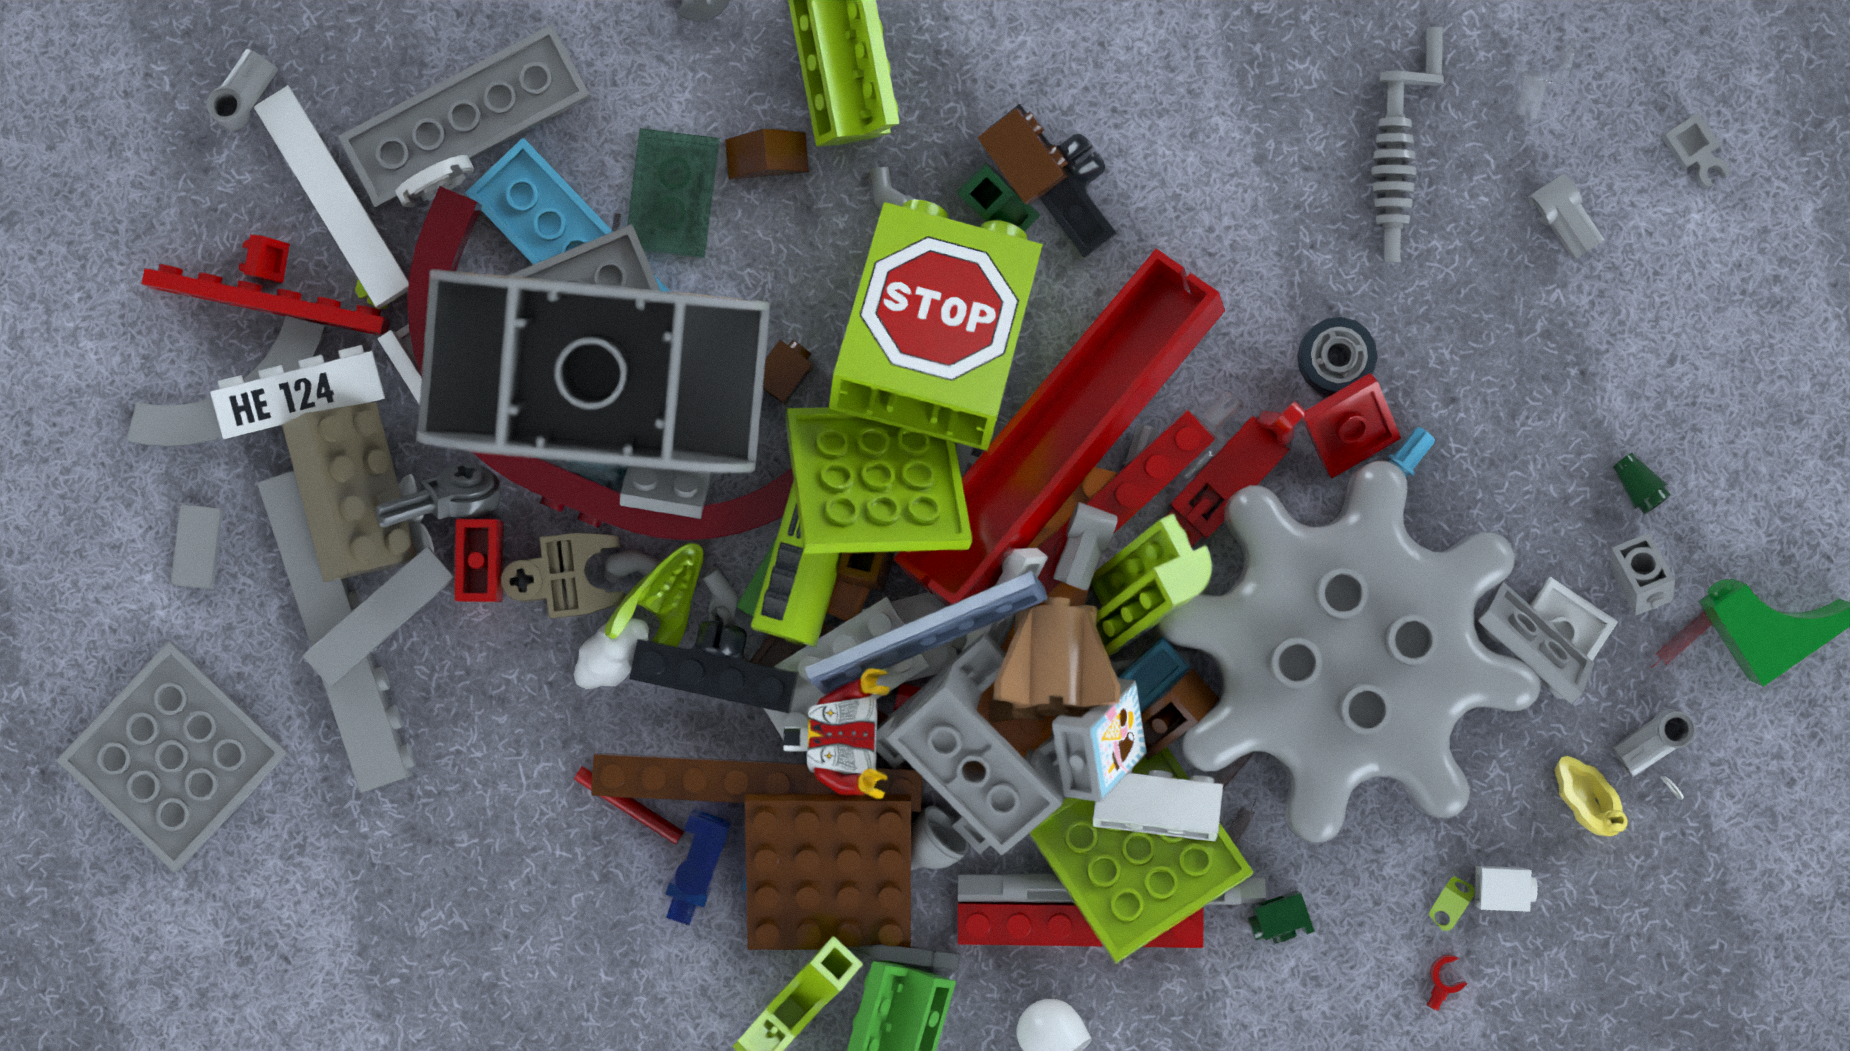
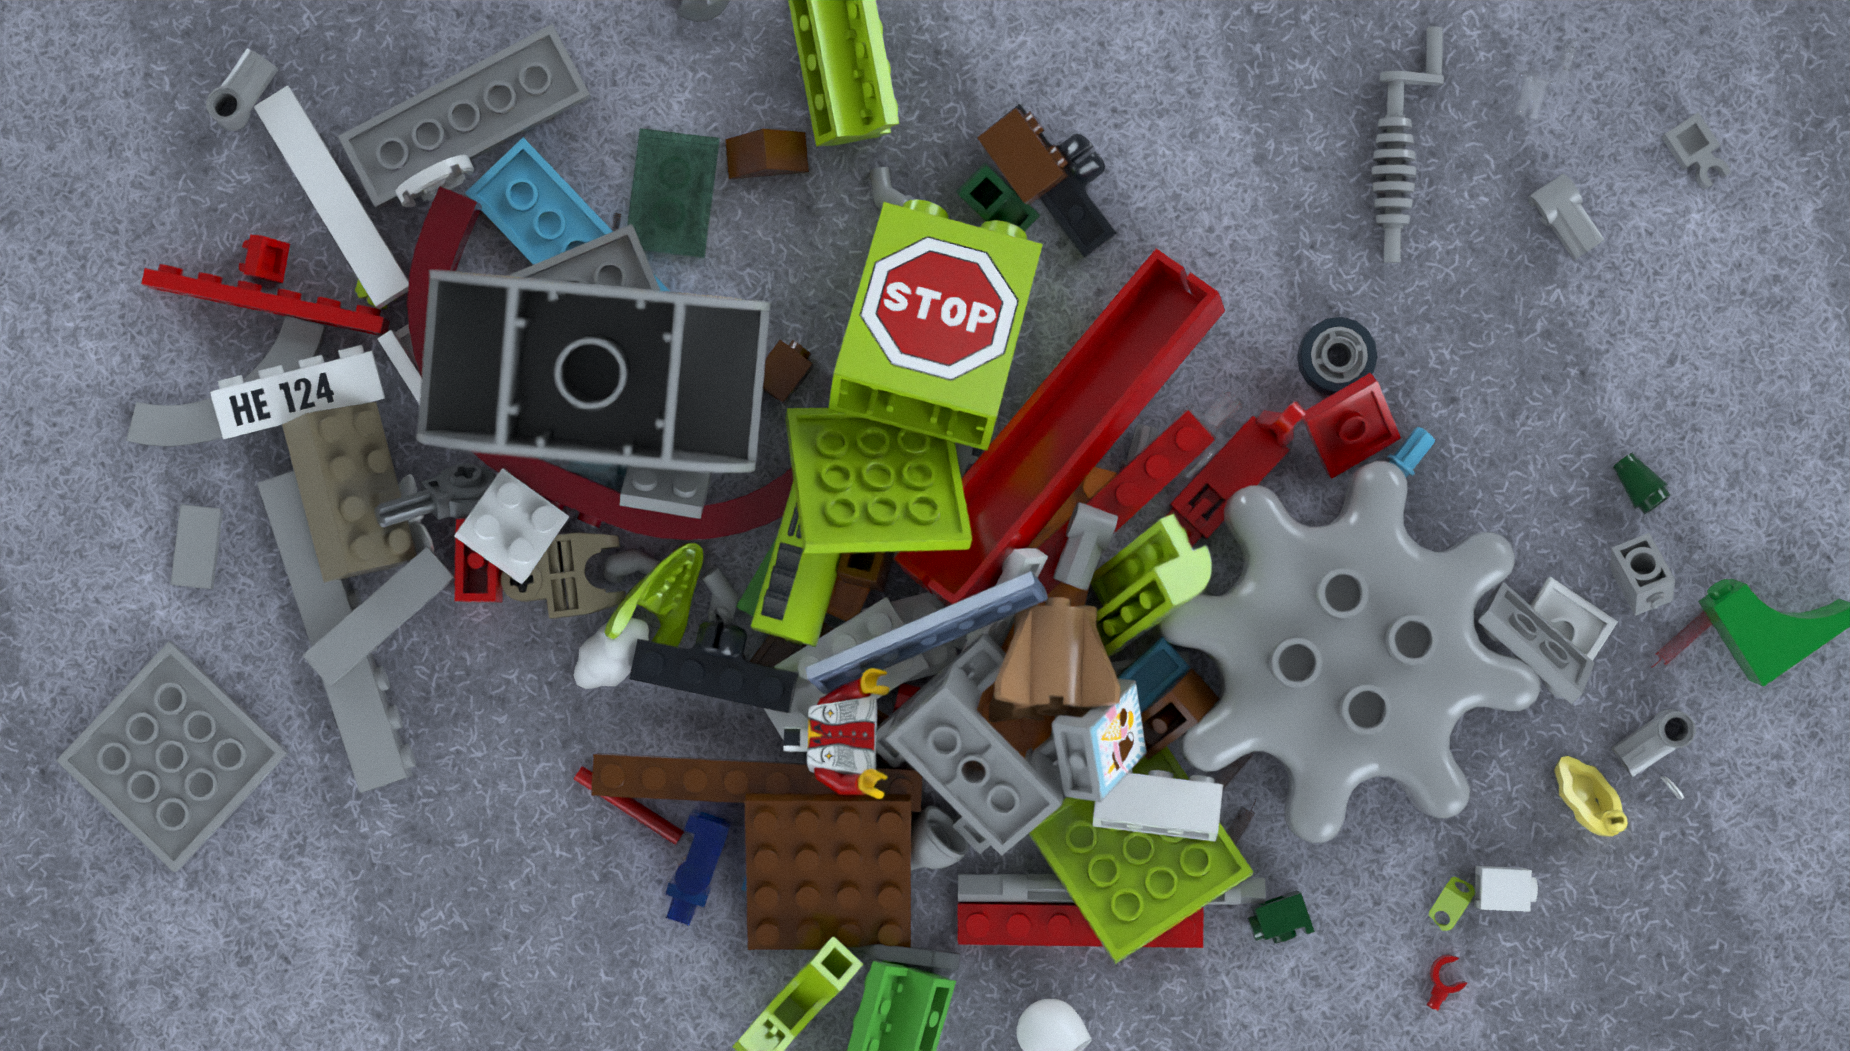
(511, 526): none -> white plate

